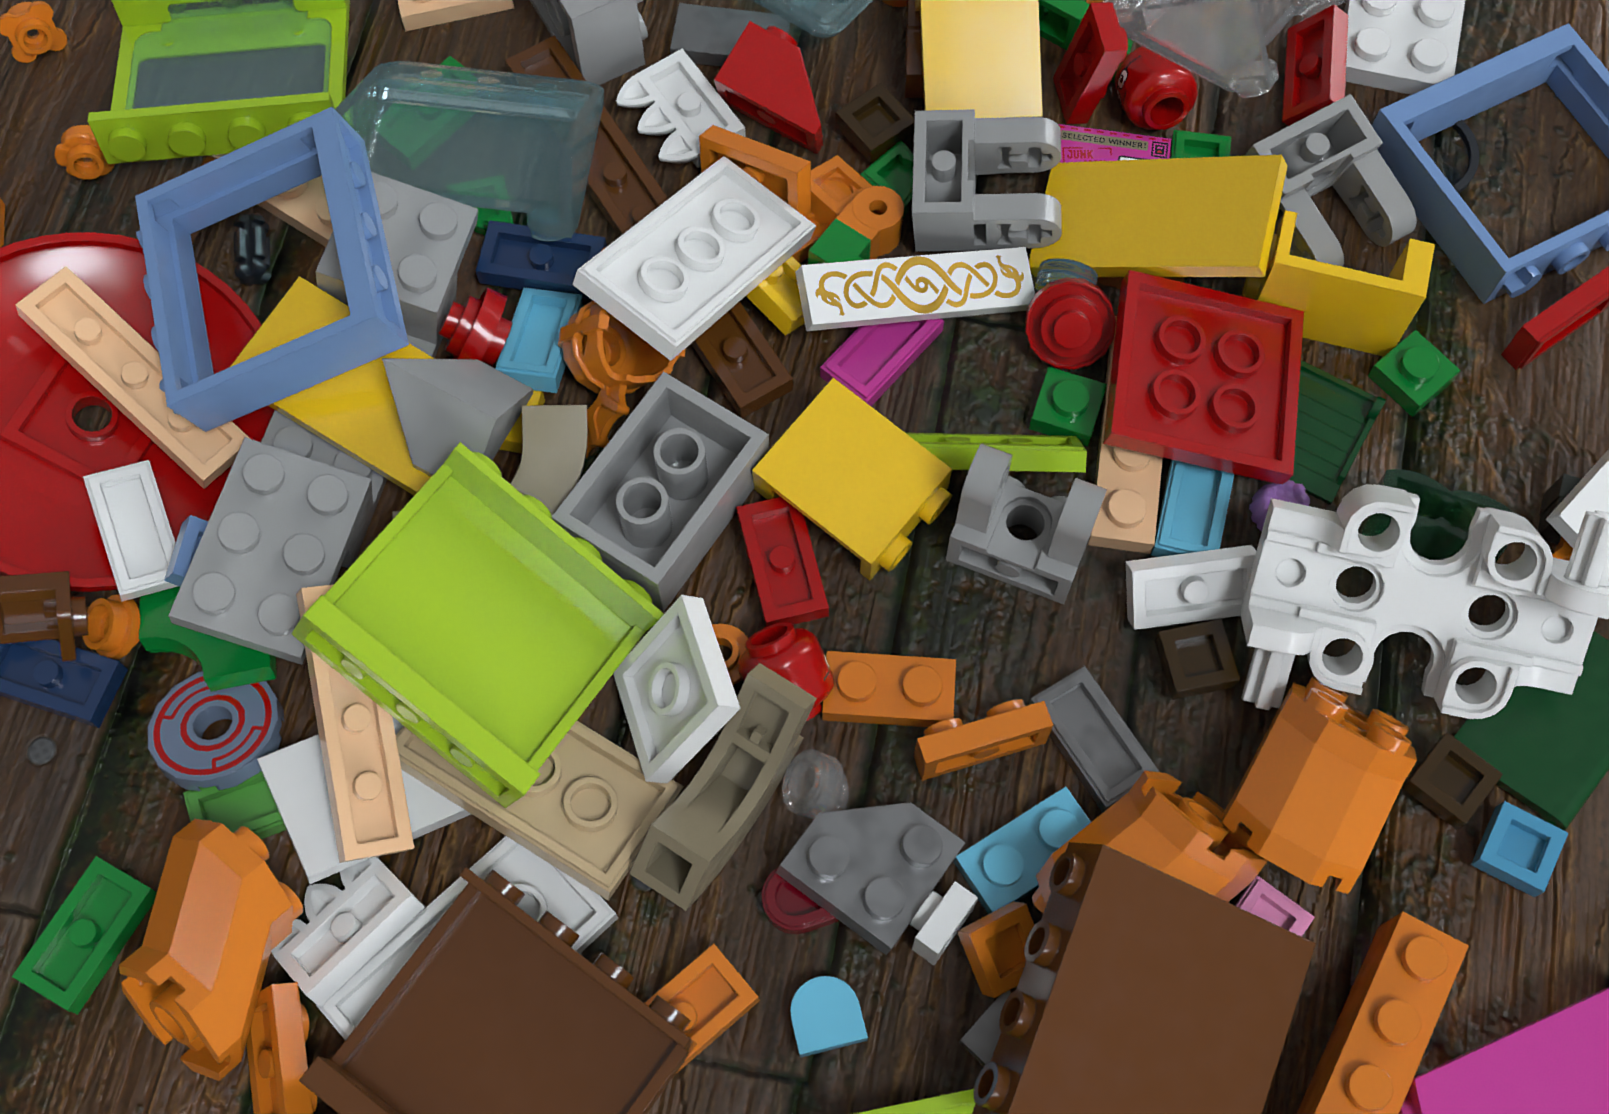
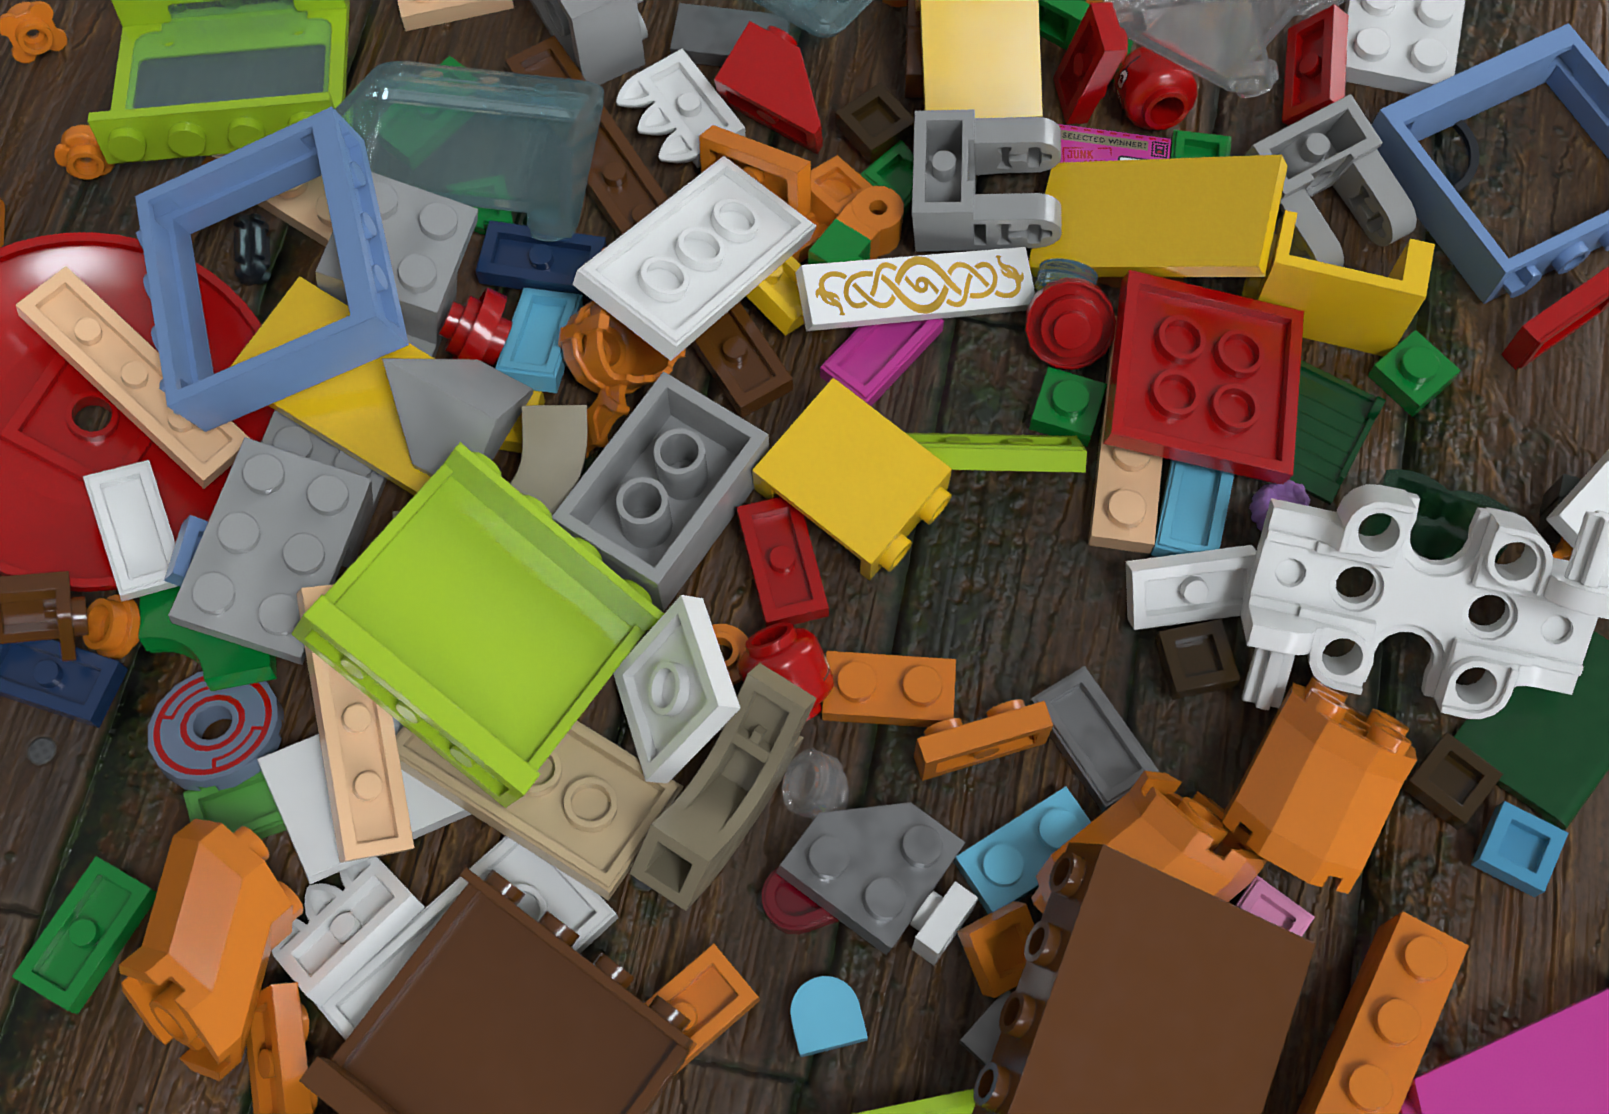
(995, 502): light grey brick -> none

